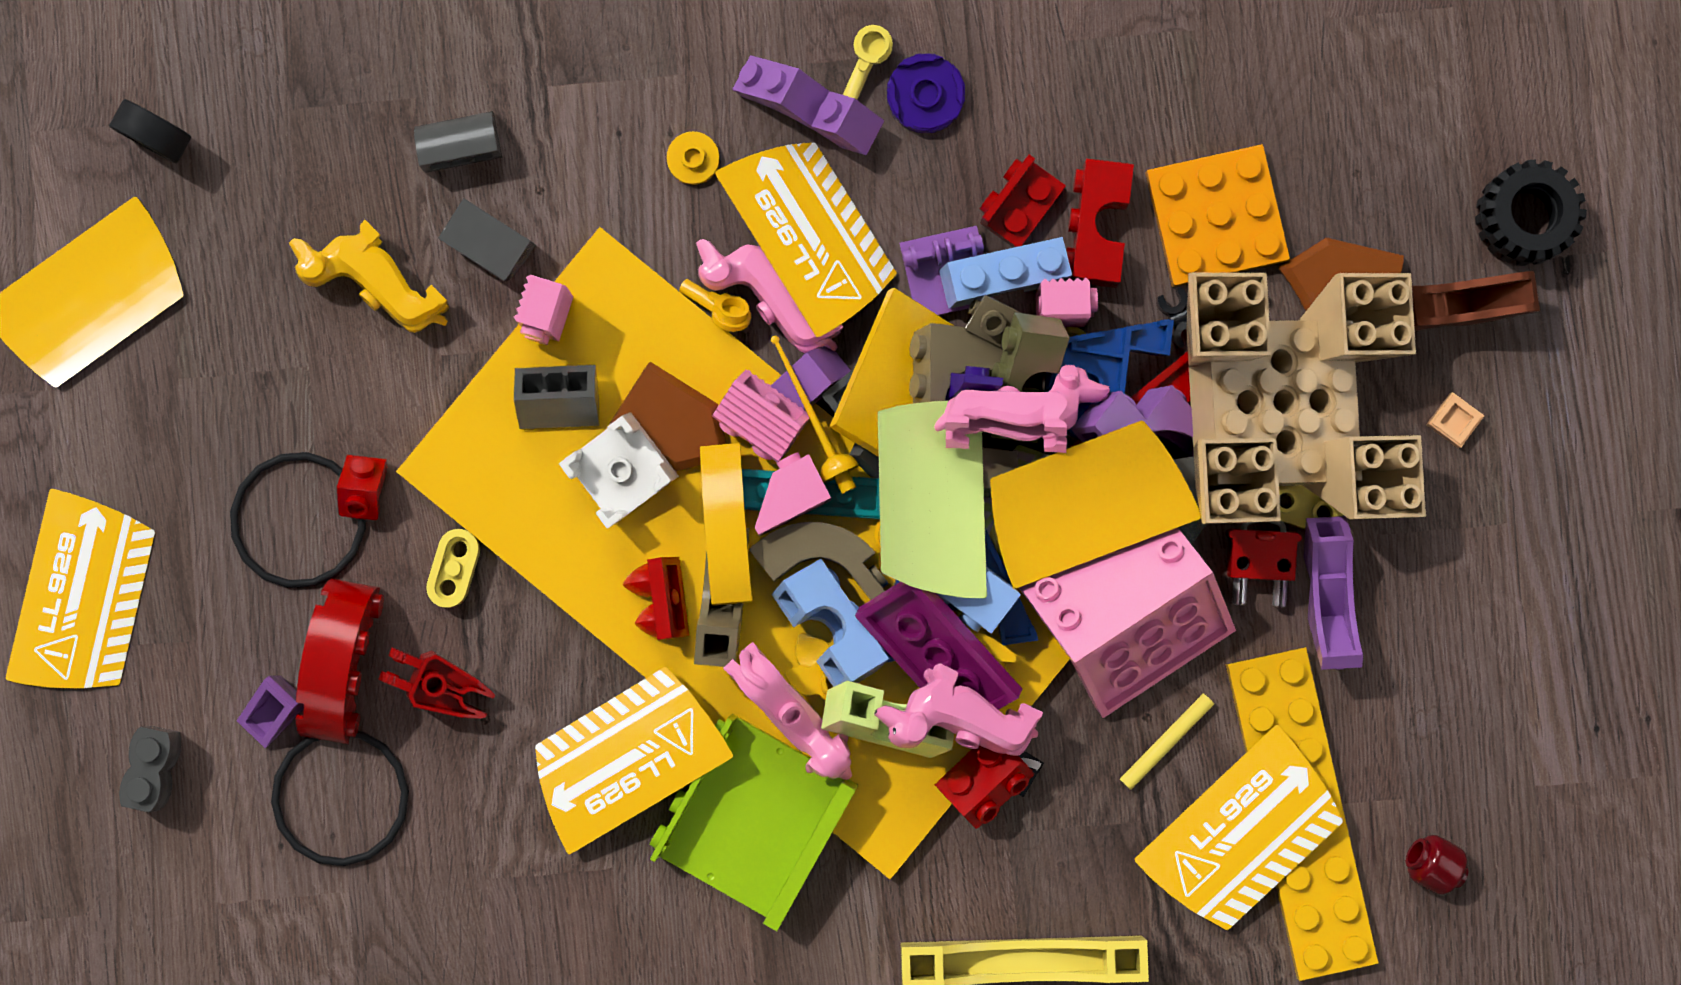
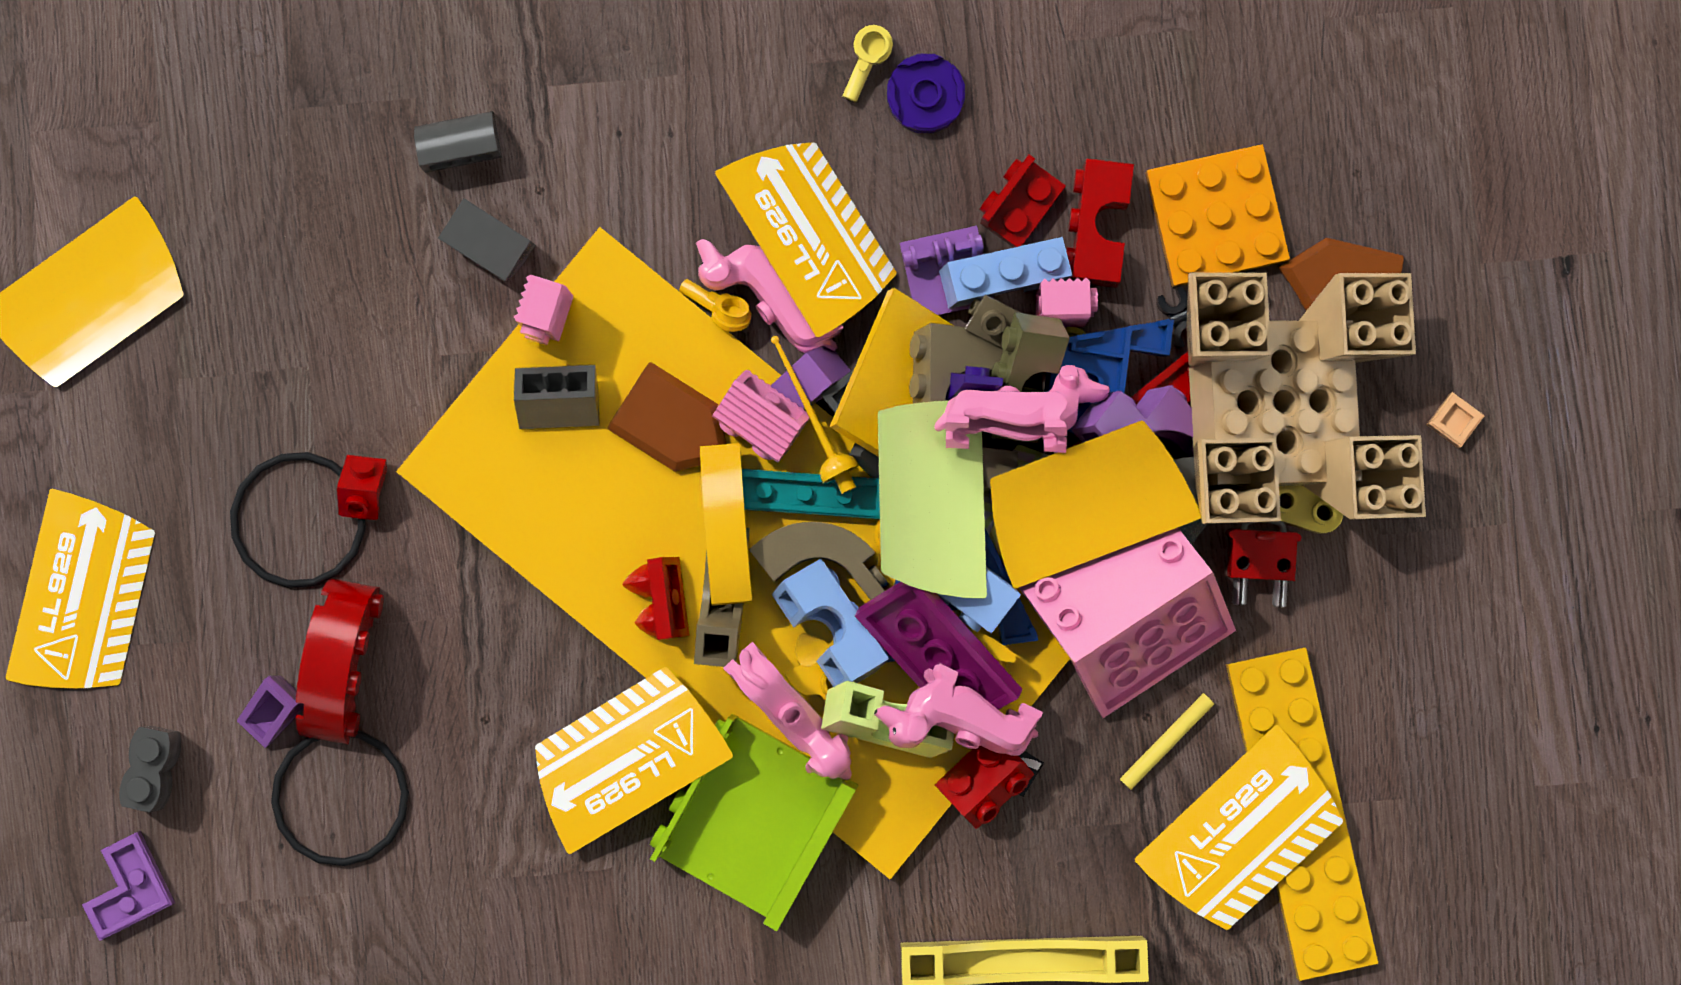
(139, 889): none -> medium lavender tile
(150, 131): black tyre -> none
(375, 273): yellow animal -> none
(436, 684): red hinge -> none
(450, 567): light yellow plate -> none
(620, 469): white panel -> none
(693, 158): yellow piece -> none
(791, 493): bright pink slope -> none
(808, 102): medium lavender arch -> none
(1331, 593): medium lavender arch -> none
(1437, 864): dark red head -> none
(1475, 300): copper arch -> none
(1557, 195): black tyre -> none

